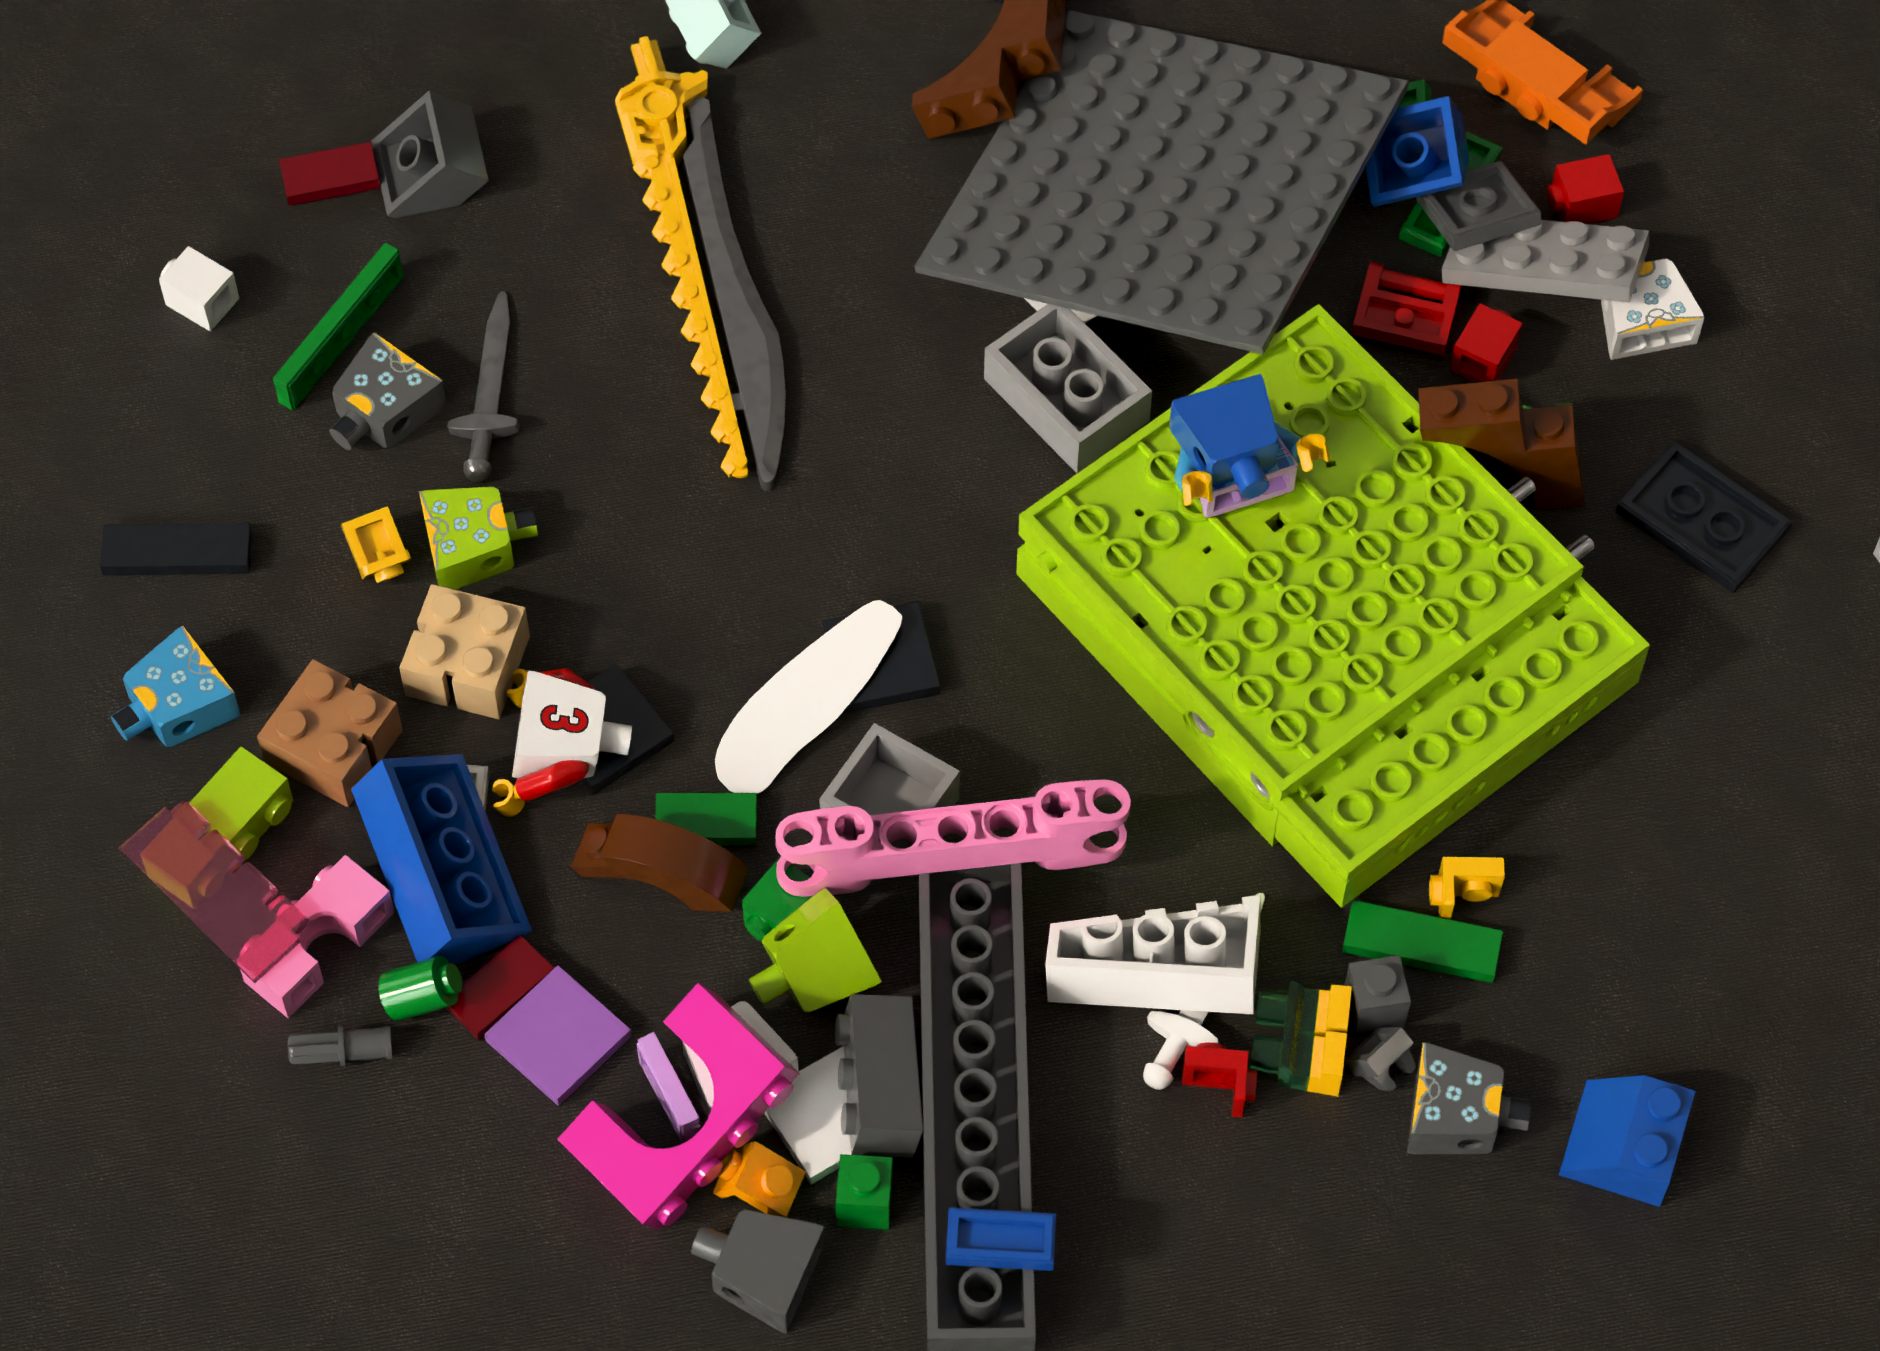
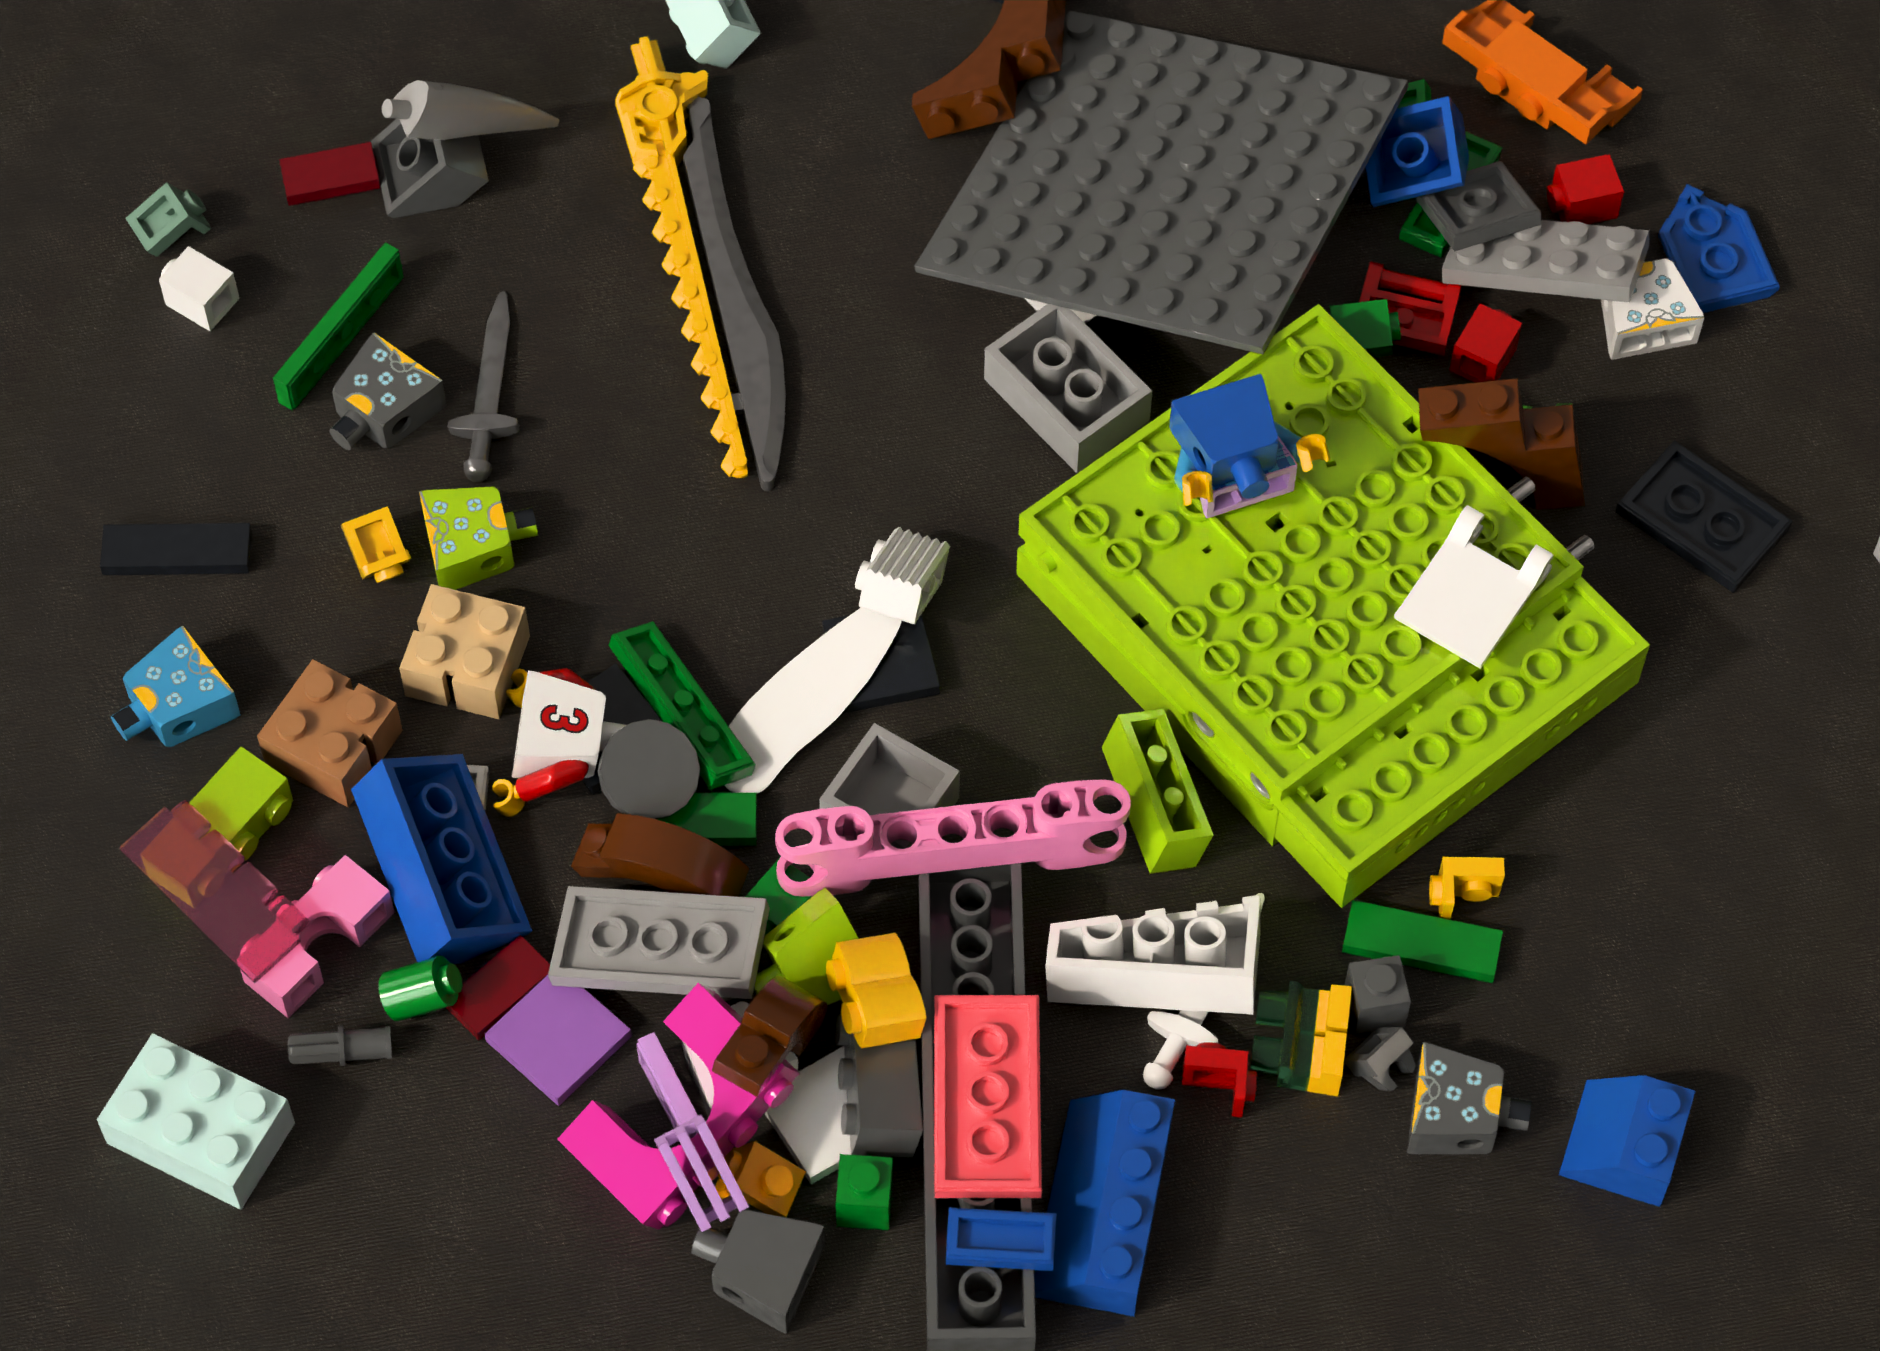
(167, 217): none -> sand green bracket
(196, 1121): none -> light aqua brick
(459, 111): none -> light grey piece
(649, 769): none -> dark grey tile
(659, 941): none -> light grey plate
(681, 703): none -> green tile
(719, 1208): none -> lavender tile
(772, 1025): none -> reddish brown arch
(877, 990): none -> yellow brick
(902, 575): none -> white brick
(987, 1096): none -> coral tile
(1106, 1199): none -> blue slope
(1163, 798): none -> lime brick
(1369, 325): none -> green brick
(1469, 595): none -> white flag
(1716, 252): none -> blue tile

